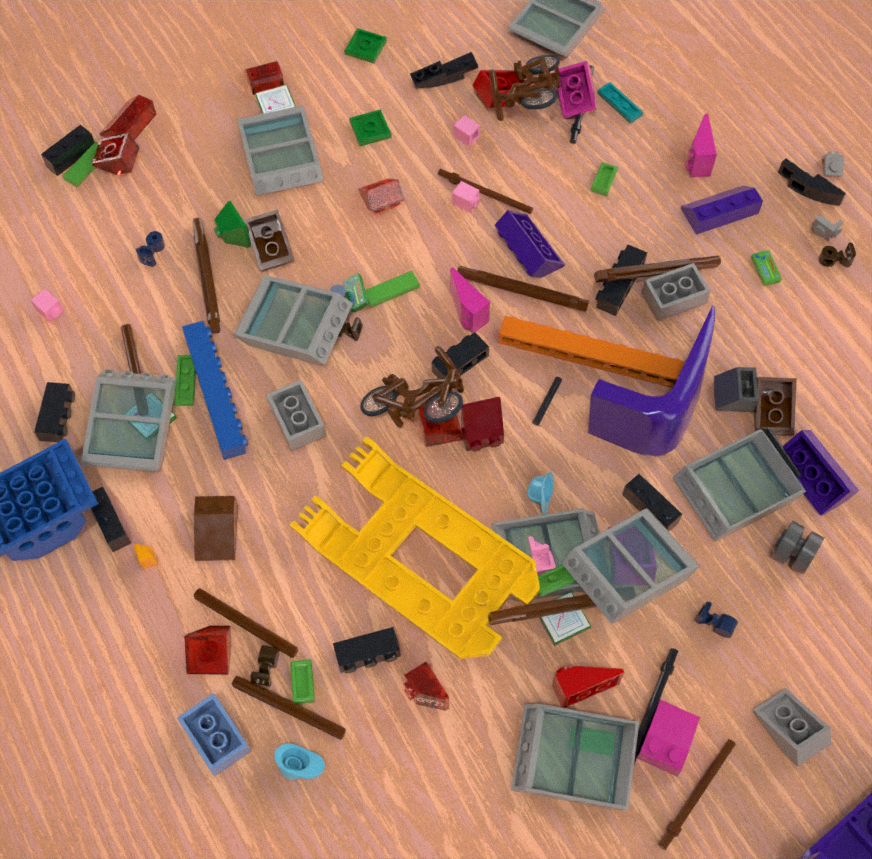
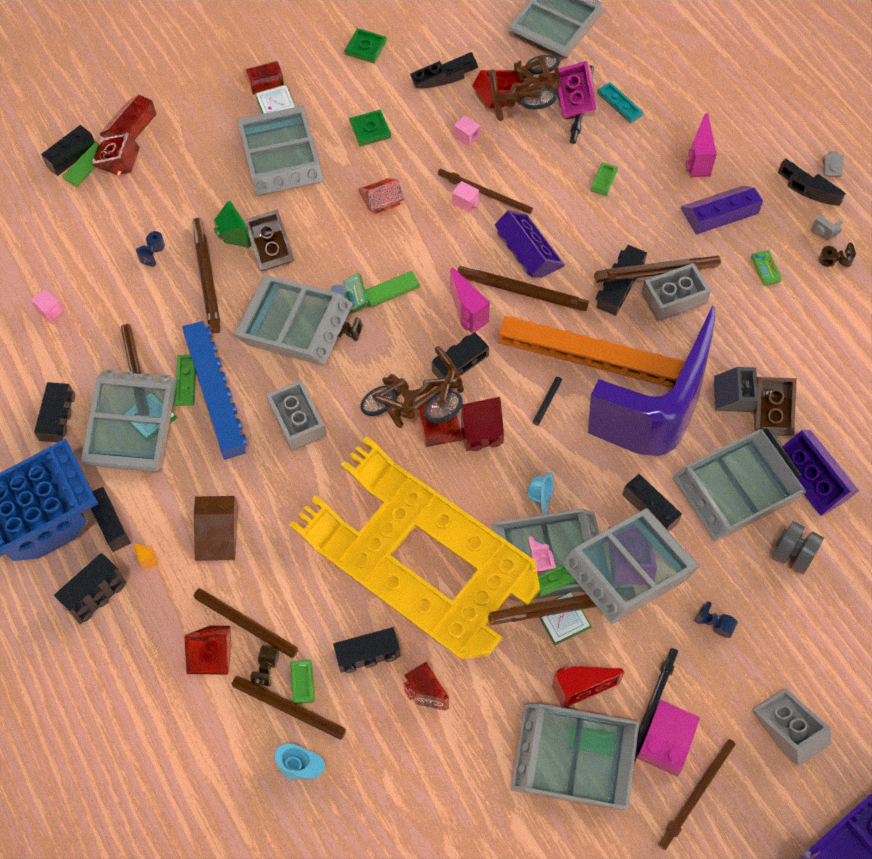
(90, 588): none -> black brick
(214, 734): medium blue brick -> none

